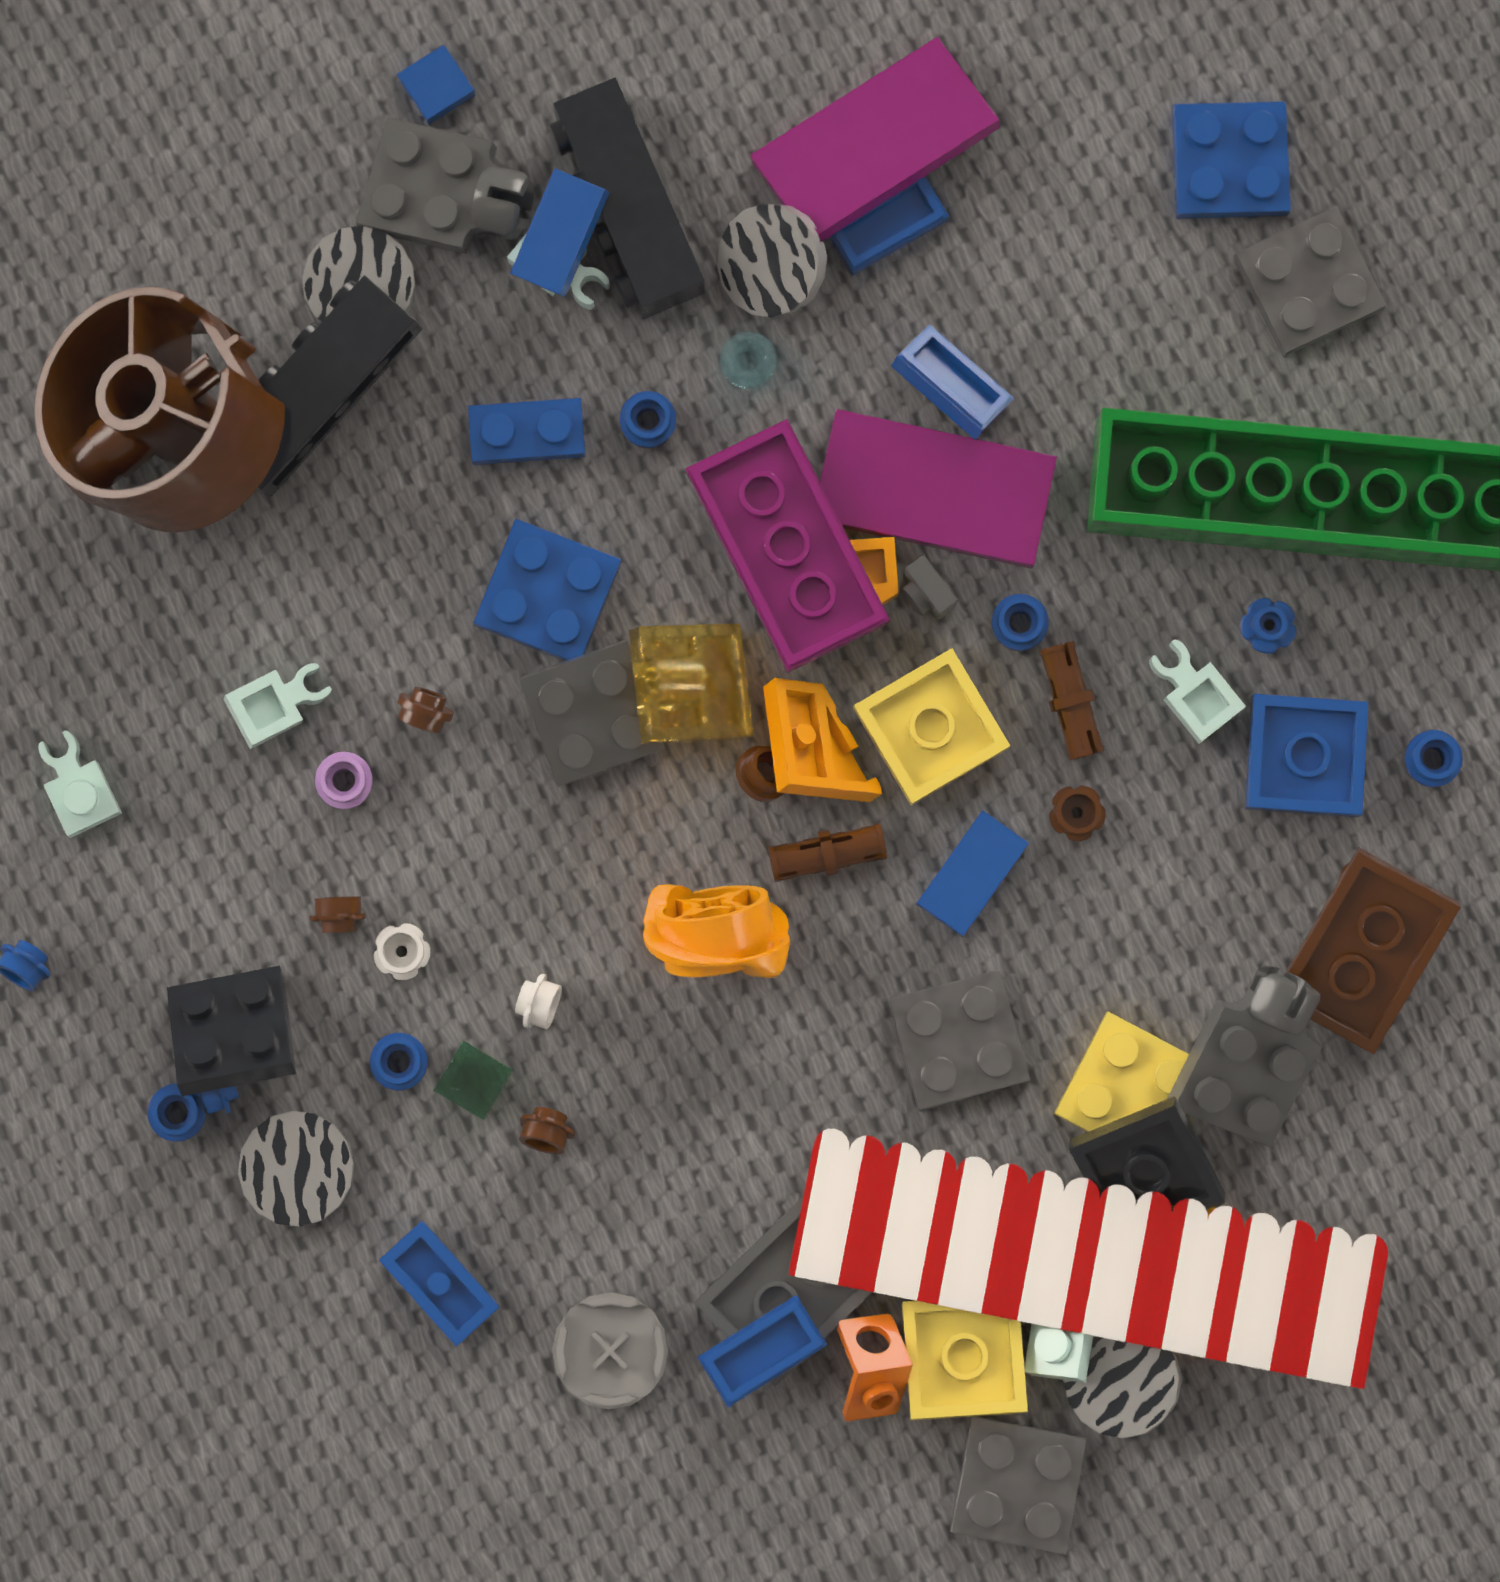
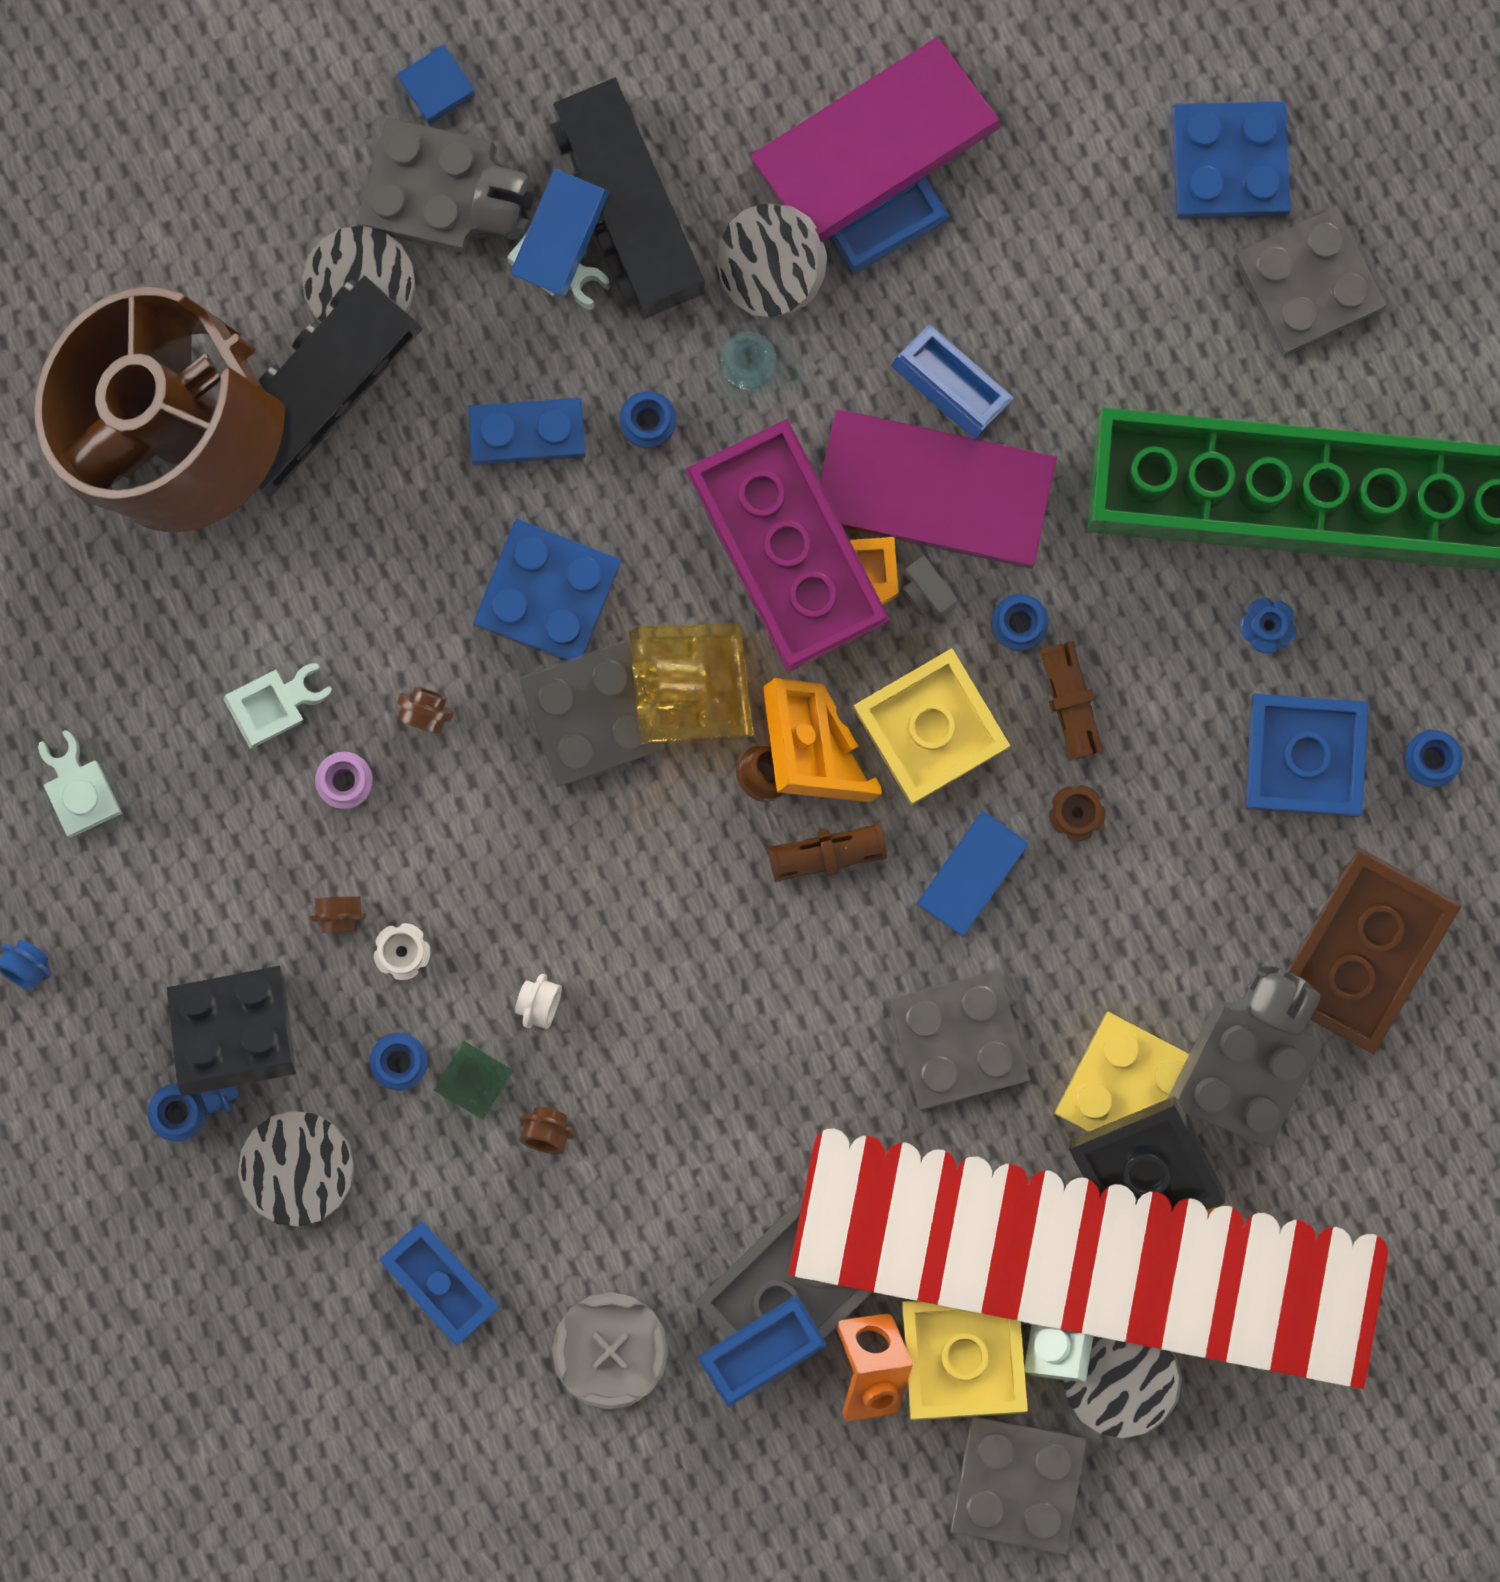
(716, 931): light orange piece -> none
(1201, 698): light aqua plate -> none

